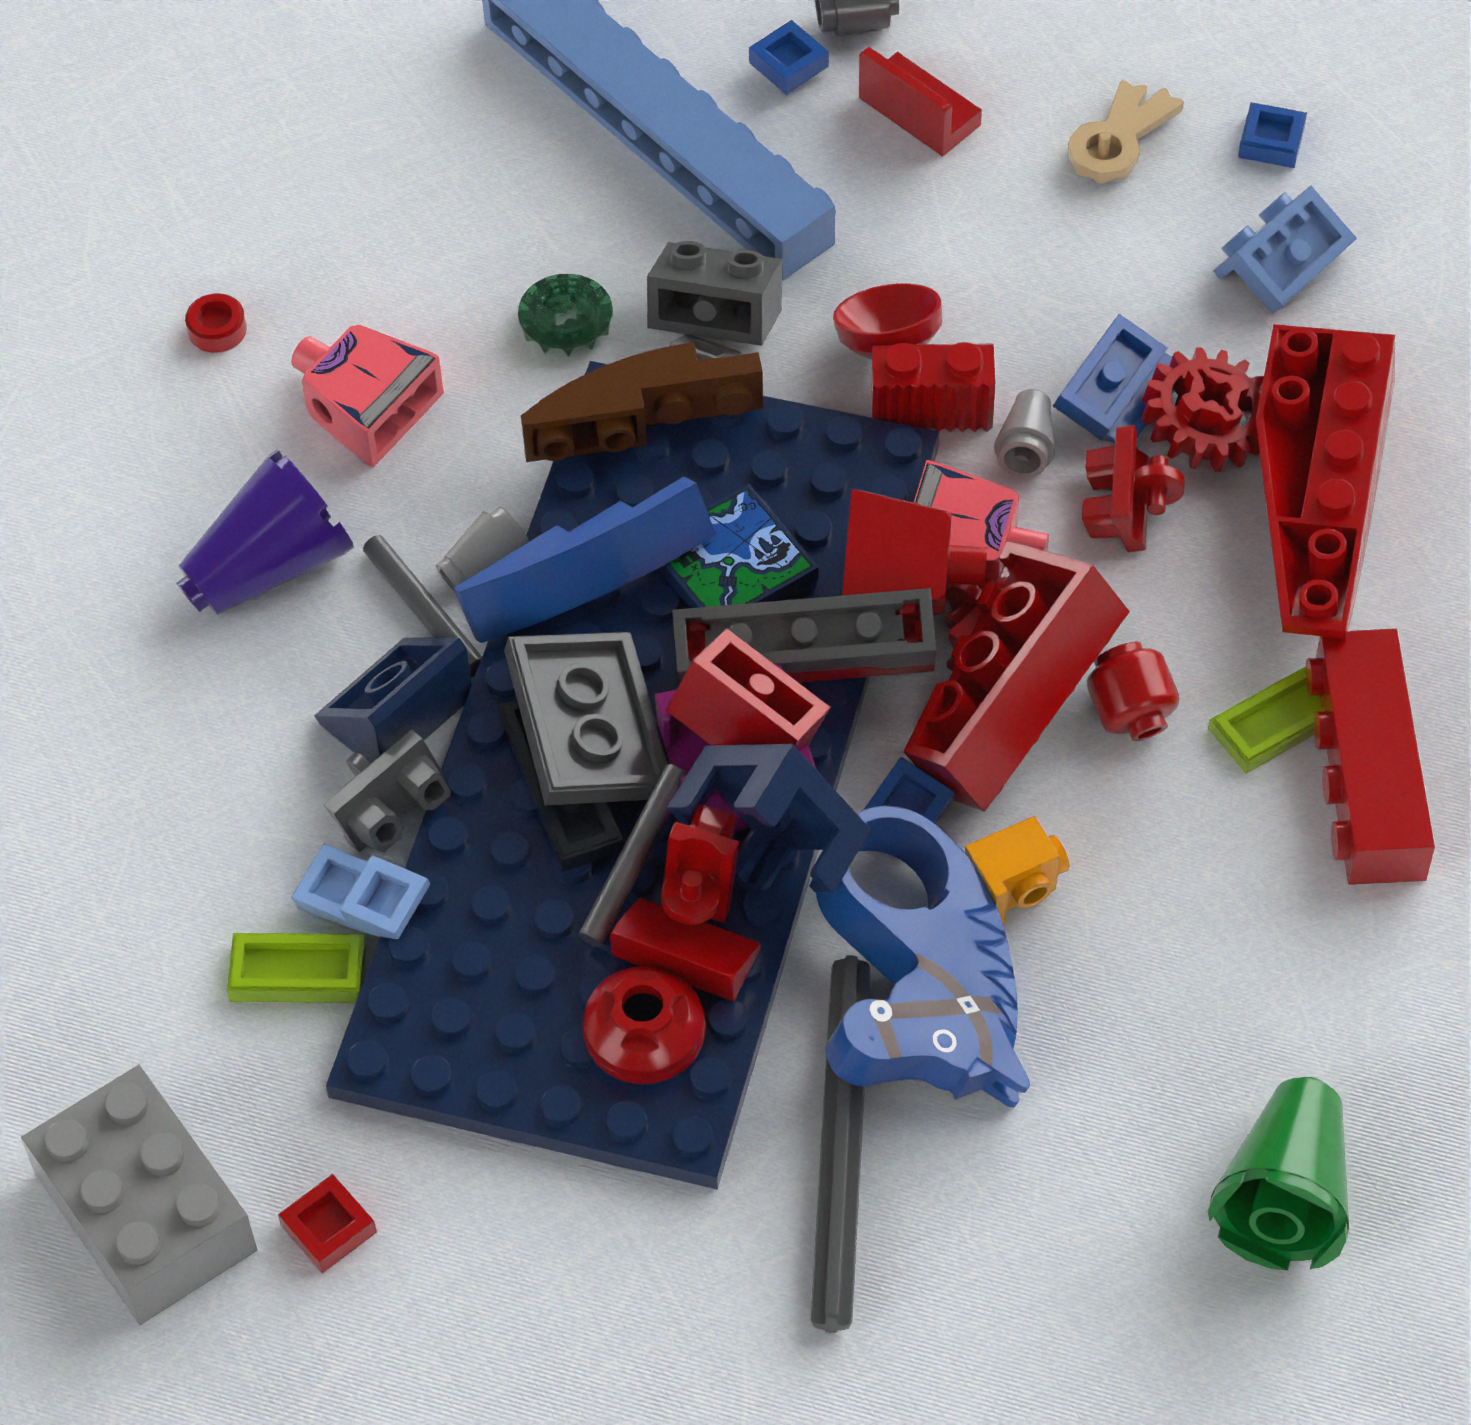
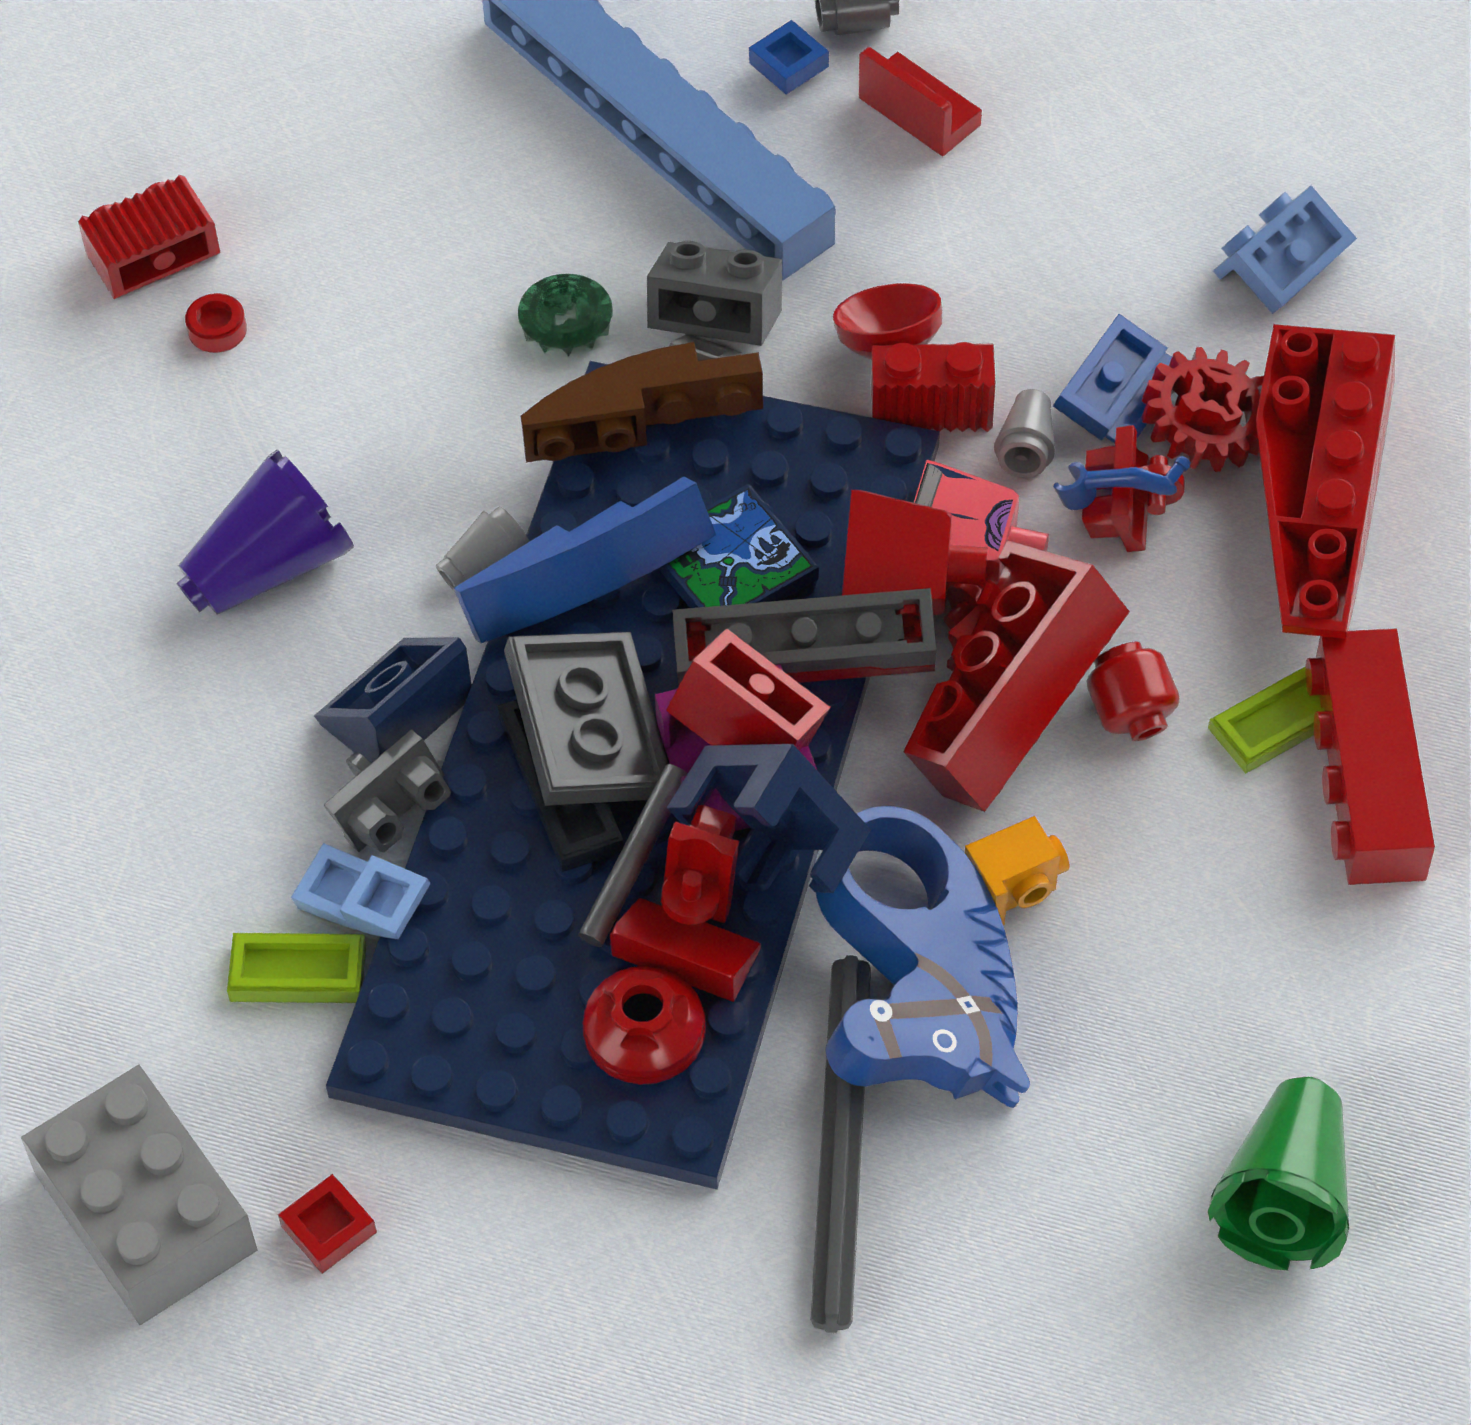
(148, 236): none -> red brick
(367, 388): coral torso -> none
(416, 595): dark grey bar -> none
(913, 790): blue plate -> none
(1084, 490): none -> blue piece
(1110, 147): tan piece -> none
(1272, 135): blue tile -> none

